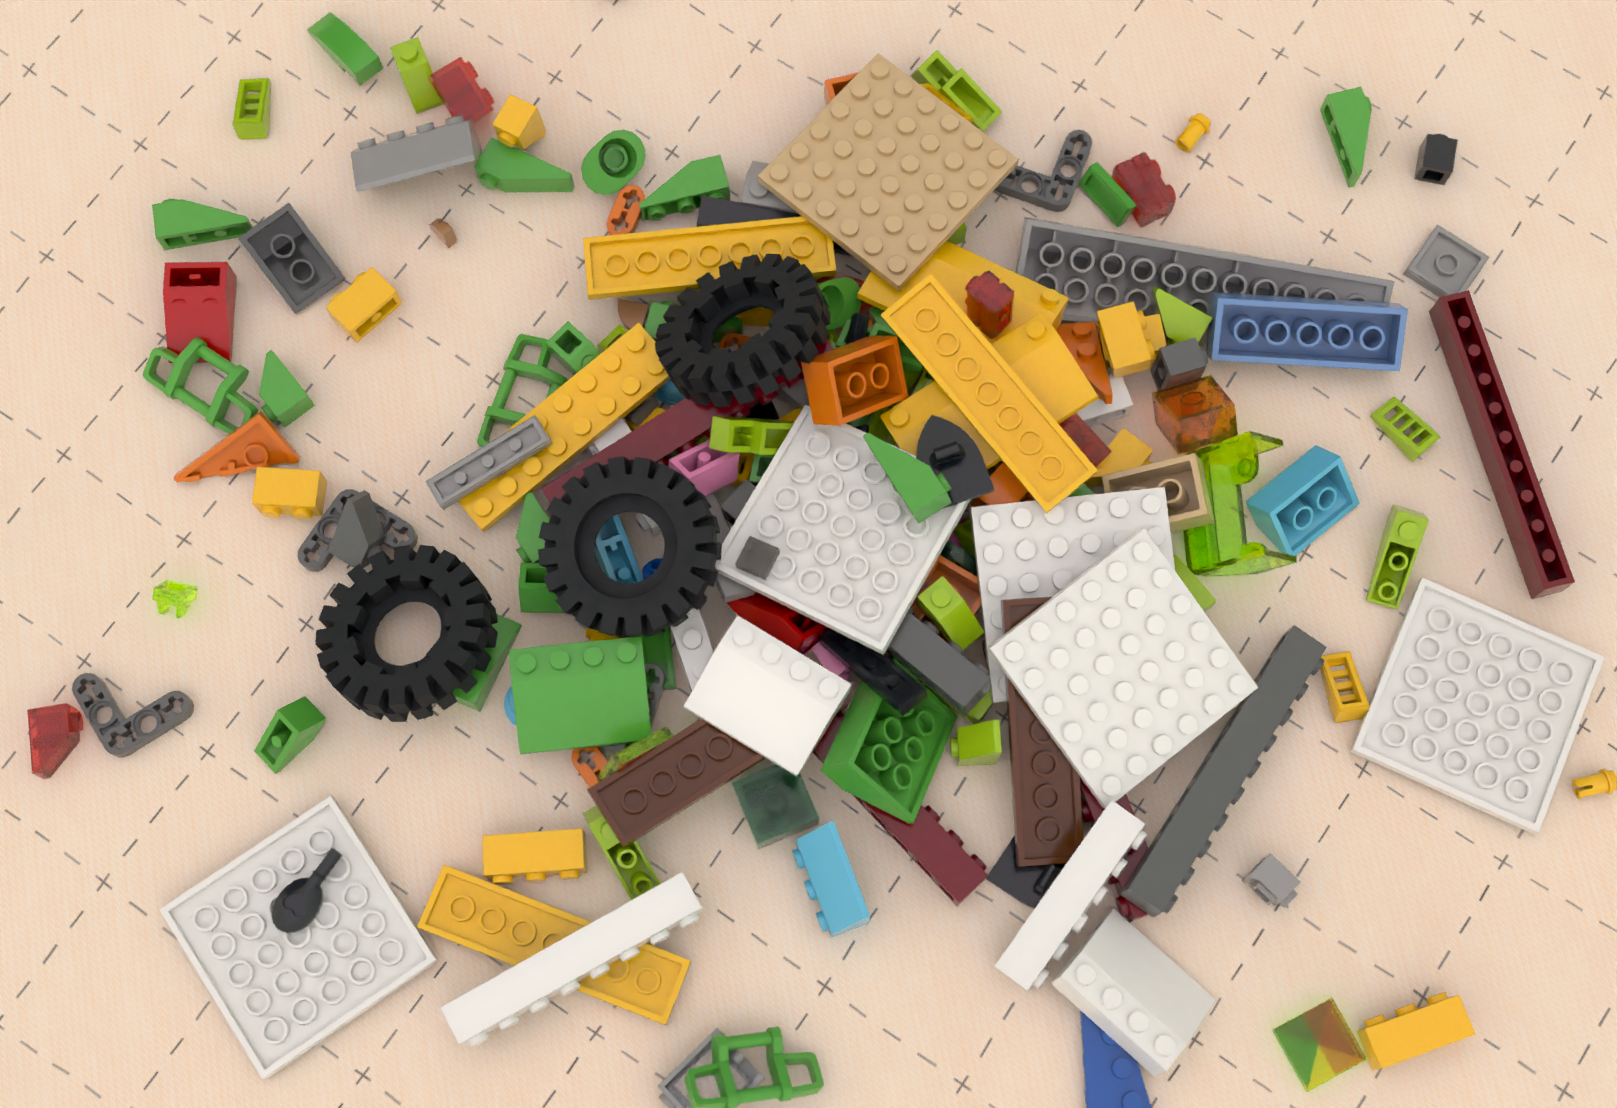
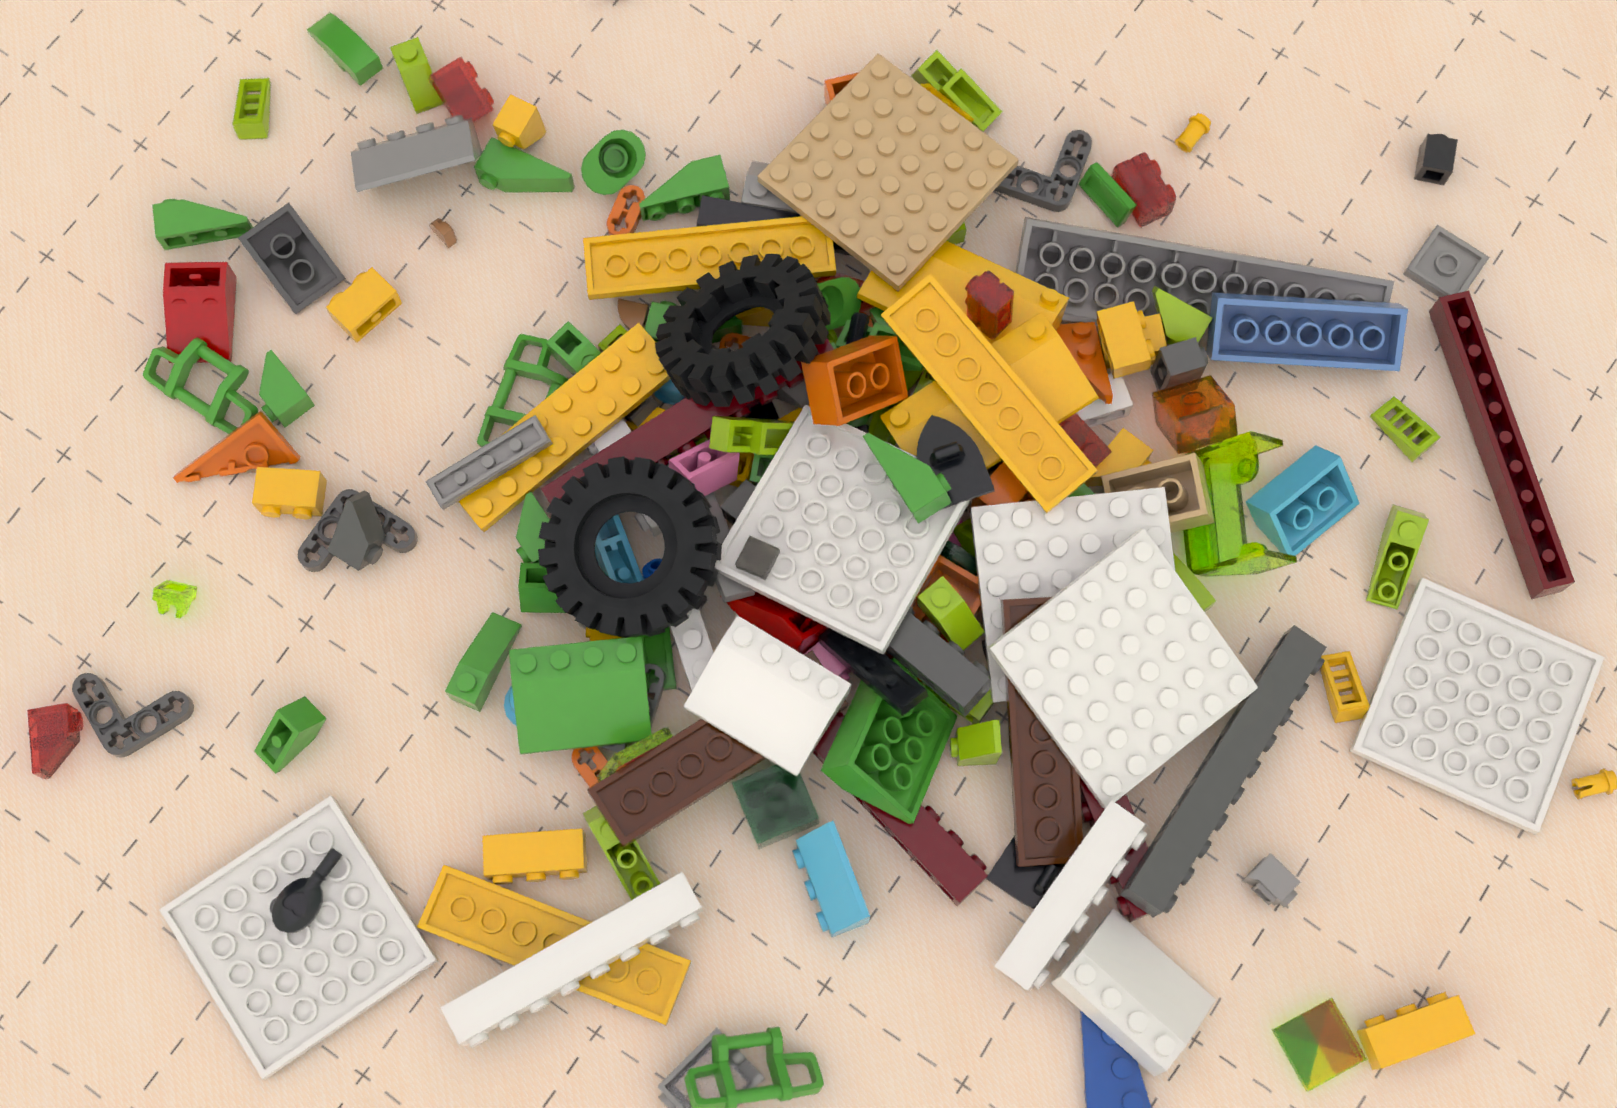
(351, 627): black tyre -> none
(1347, 122): bright green slope -> none

